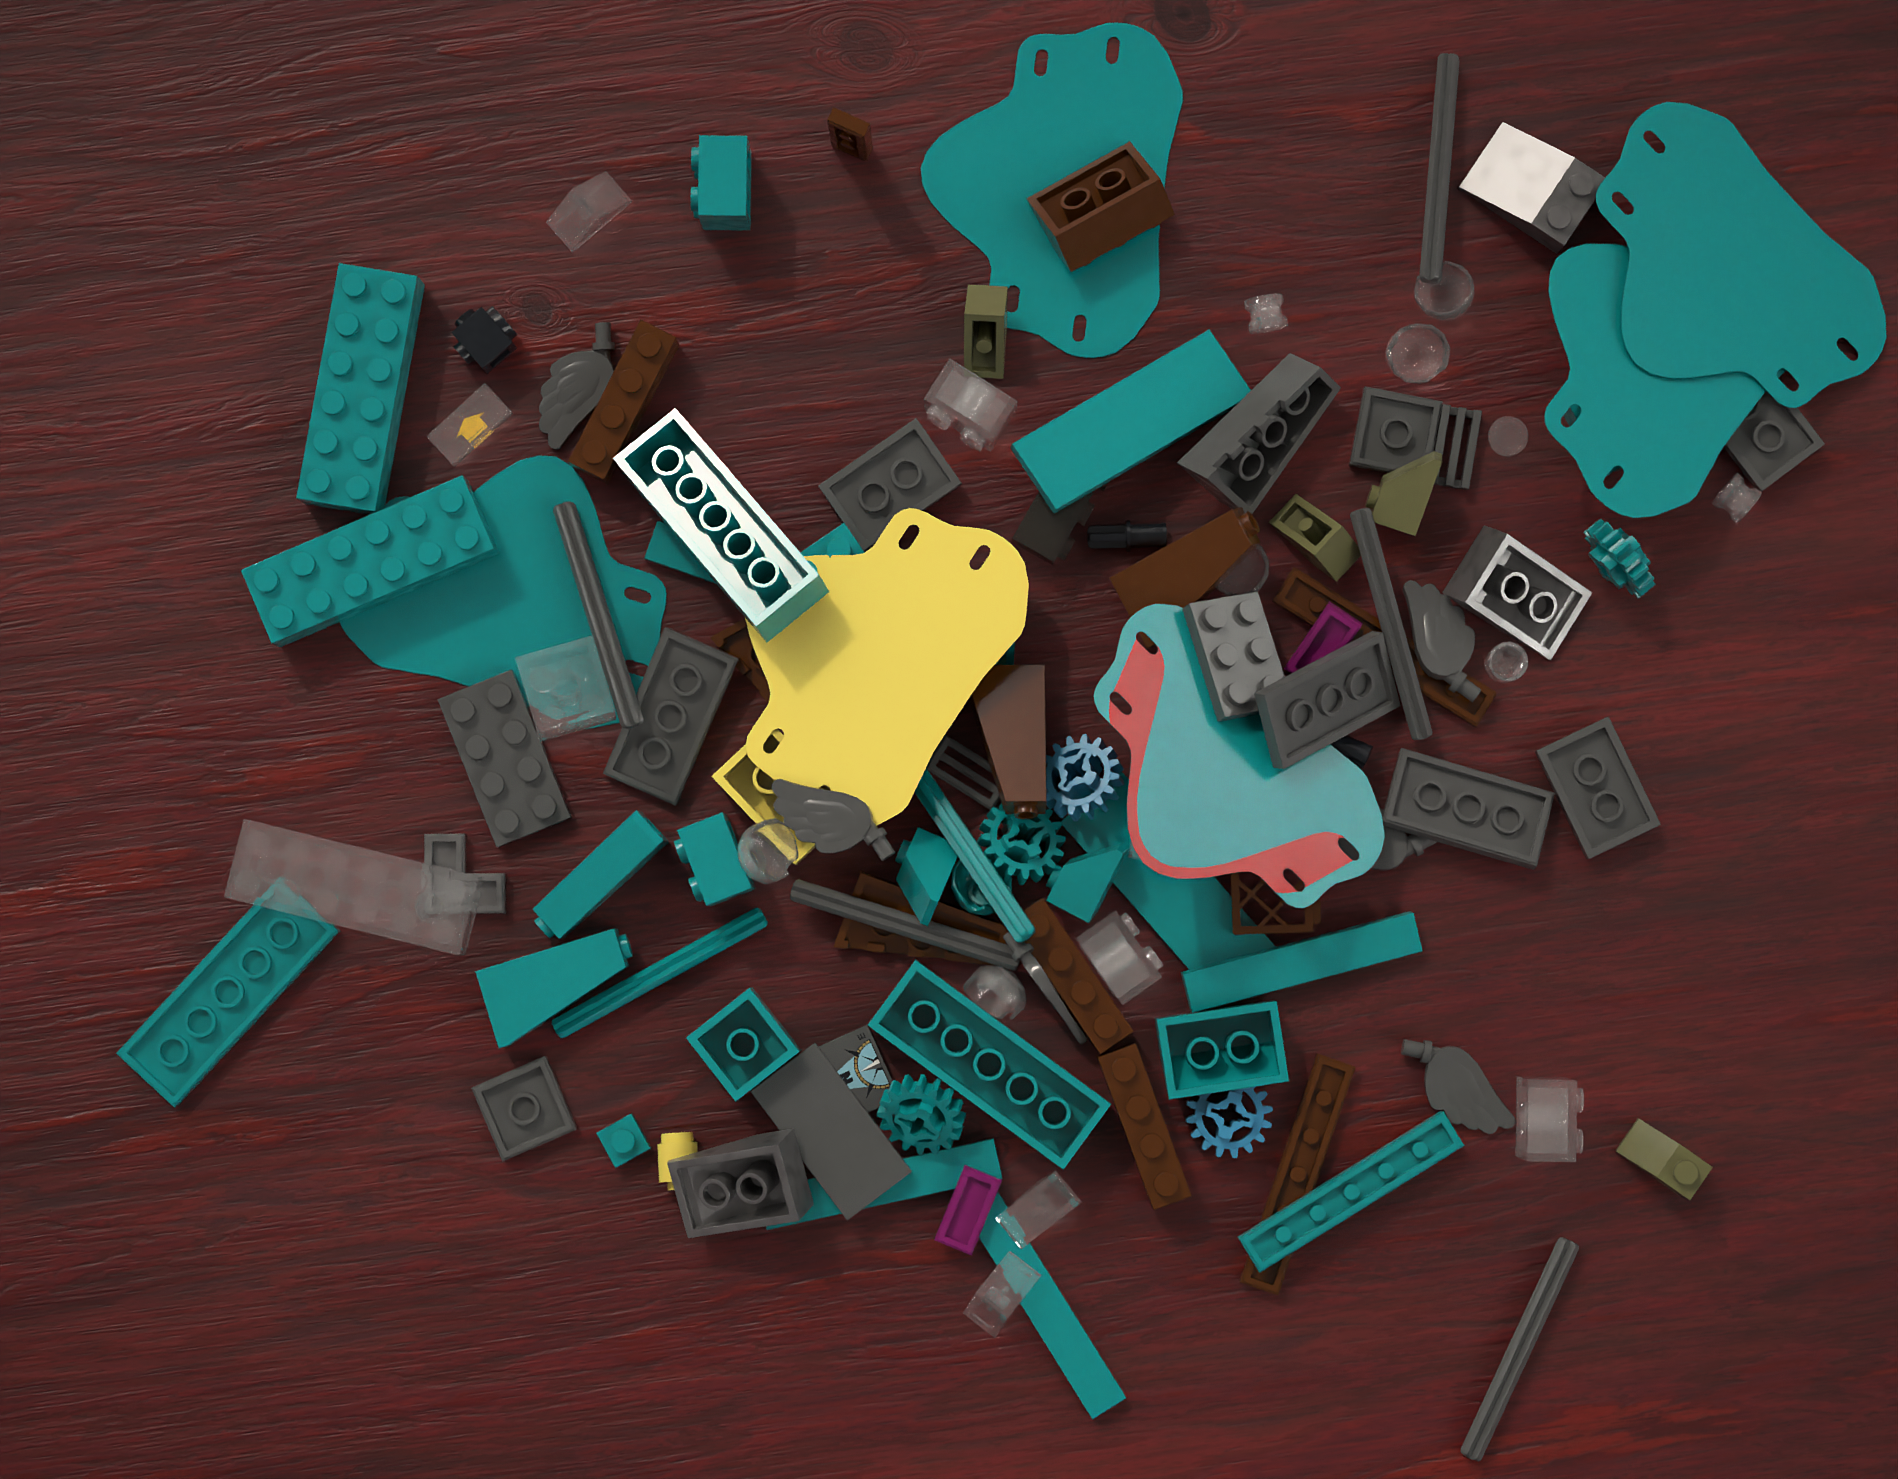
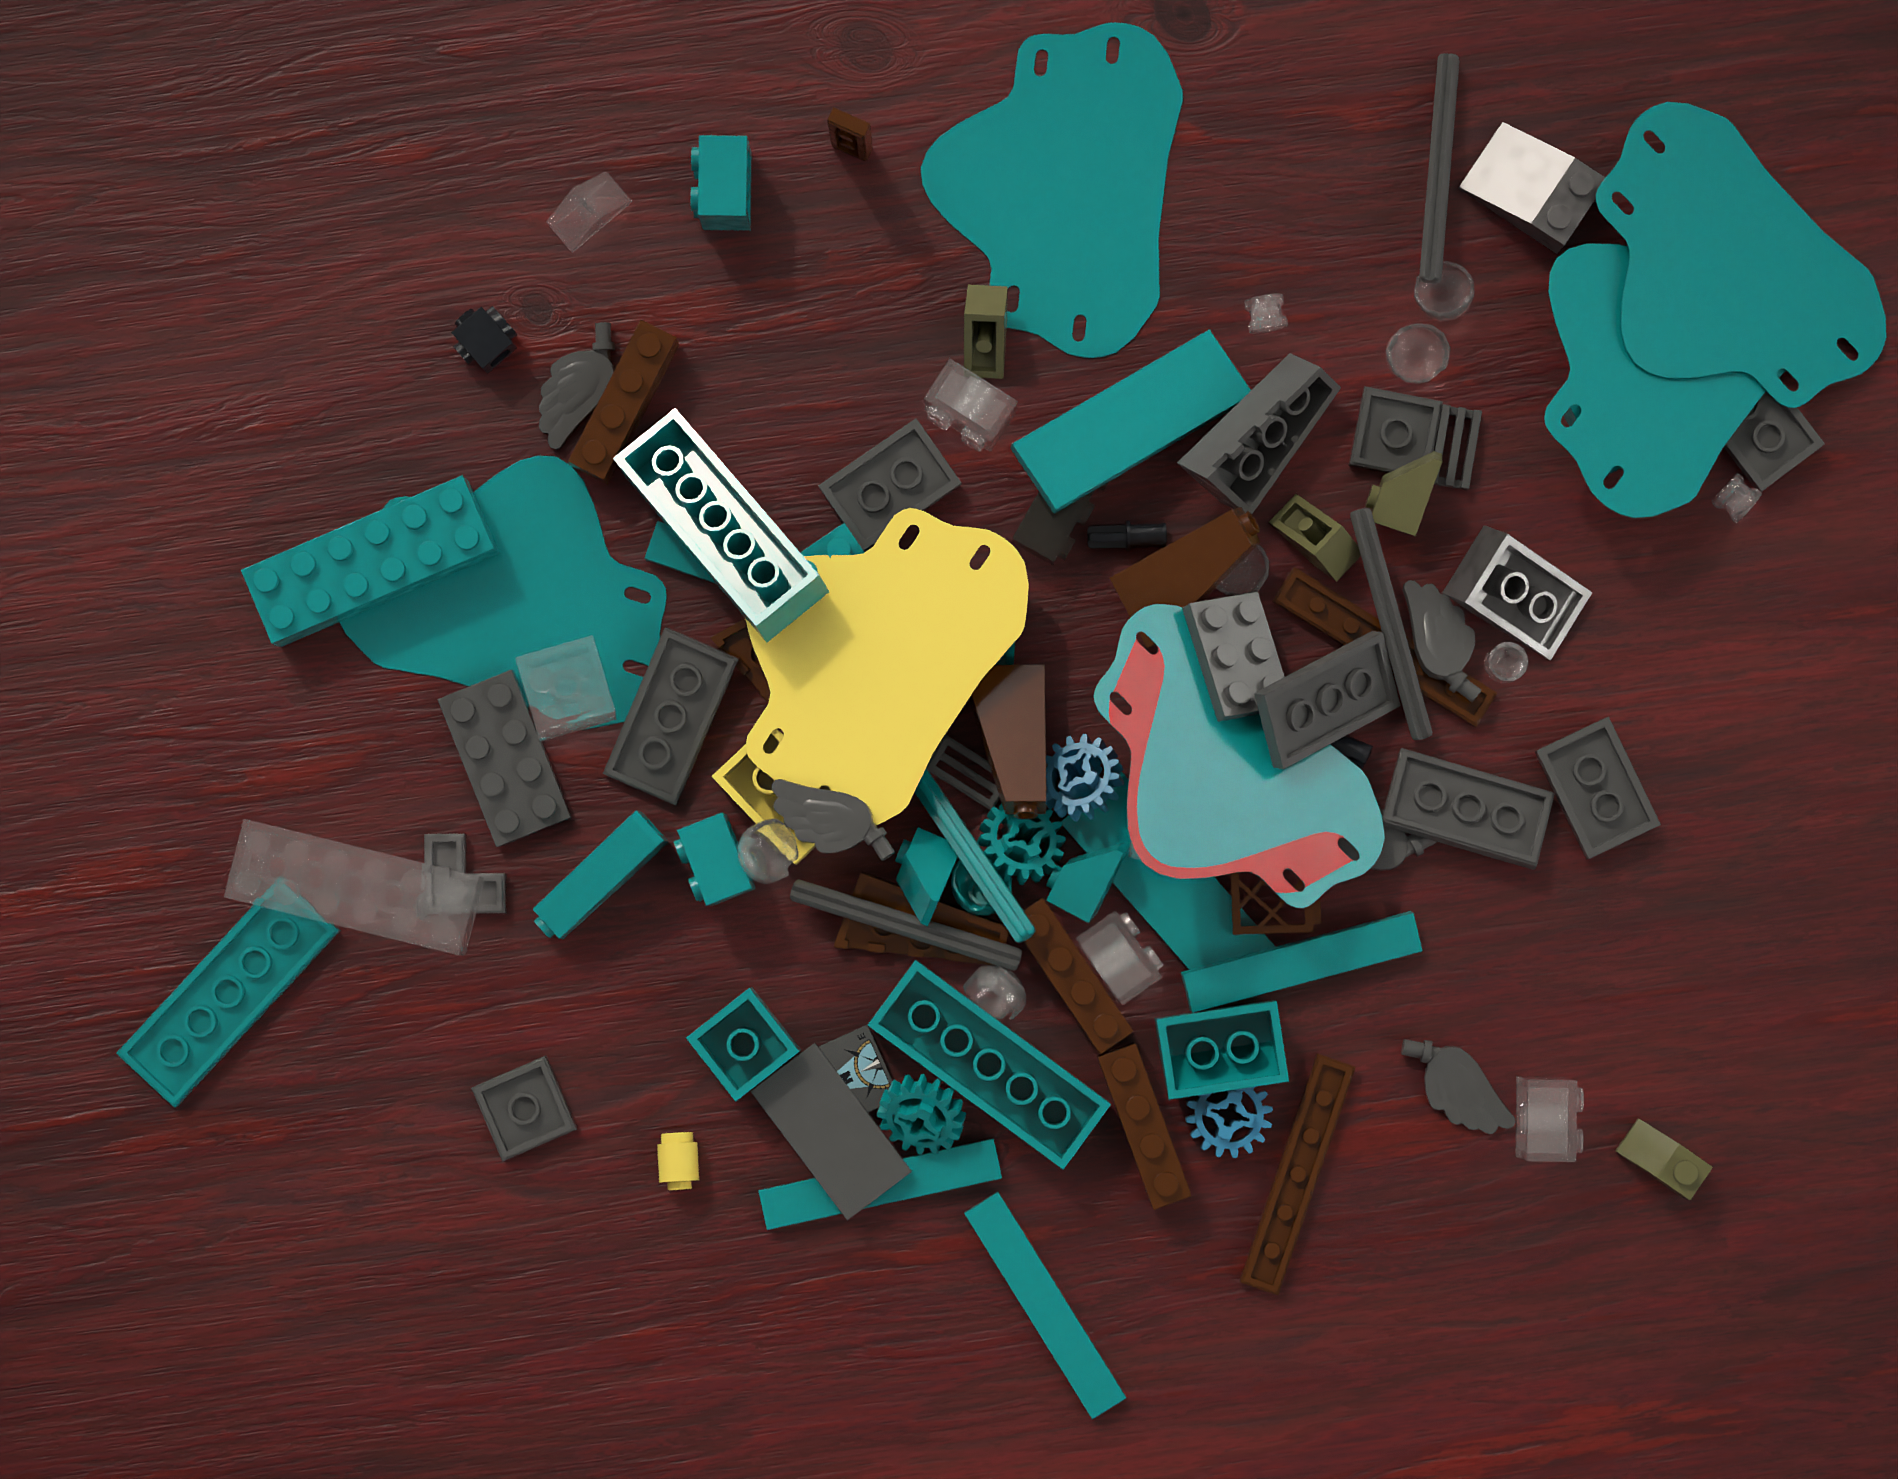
(360, 389): teal brick -> none
(469, 424): clear tile -> none
(542, 984): teal slope -> none
(598, 615): dark grey axle -> none
(623, 1140): teal plate -> none
(659, 972): teal axle -> none
(742, 1184): flat silver slope -> none
(968, 1209): magenta tile -> none
(1001, 1294): clear slope -> none
(1022, 952): dark grey animal -> none
(1038, 1209): clear slope -> none
(1101, 206): reddish brown slope -> none
(1329, 632): magenta tile -> none
(1350, 1191): teal tile -> none
(1508, 436): clear plate -> none
(1519, 1349): dark grey axle -> none
(1619, 558): teal gear -> none

